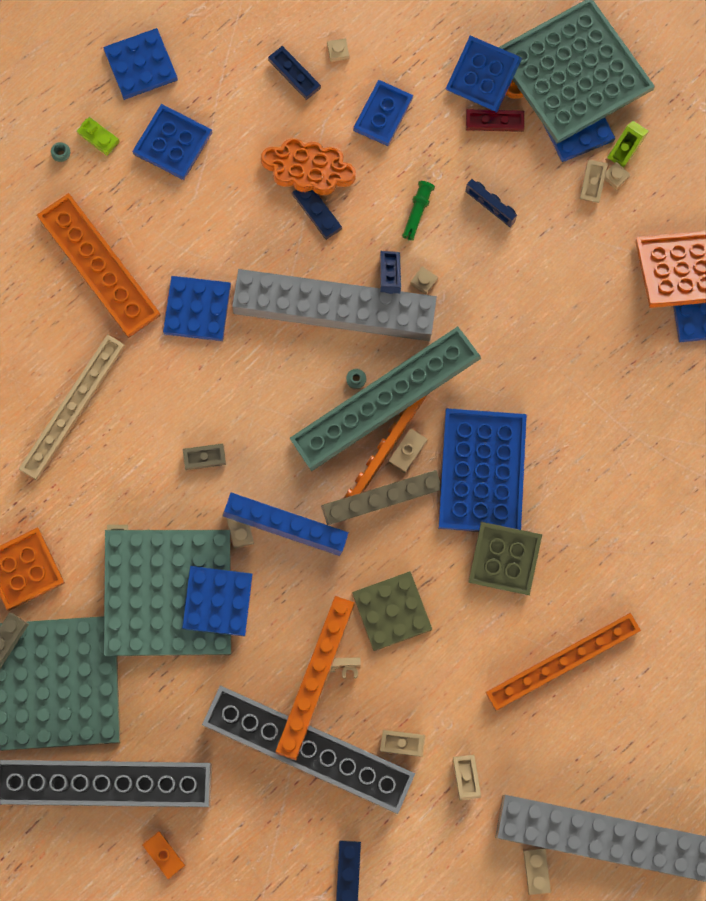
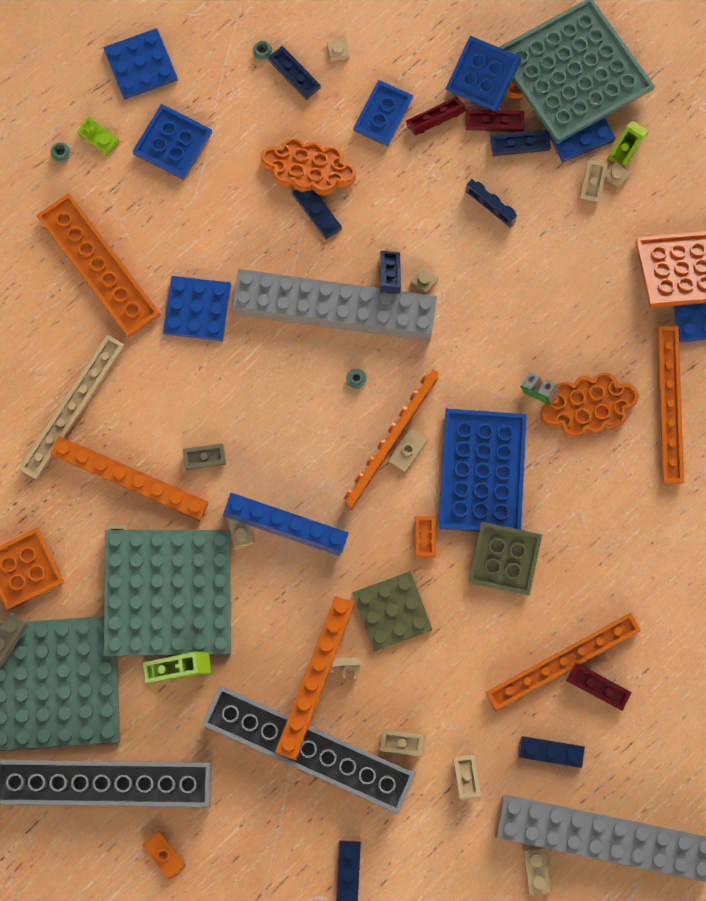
(129, 478): none -> orange plate
(177, 667): none -> lime slope
(217, 601): blue plate -> none
(262, 45): none -> sand green plate
(381, 497): dark tan plate -> none
(385, 398): sand green plate -> none
(420, 201): green pin -> none
(425, 537): none -> orange plate
(435, 116): none -> dark red plate
(520, 143): none -> dark blue plate
(546, 393): none -> flat silver piece
(551, 752): none -> dark blue plate
(589, 405): none -> orange plate
(598, 686): none -> dark red plate
(670, 405): none -> orange plate

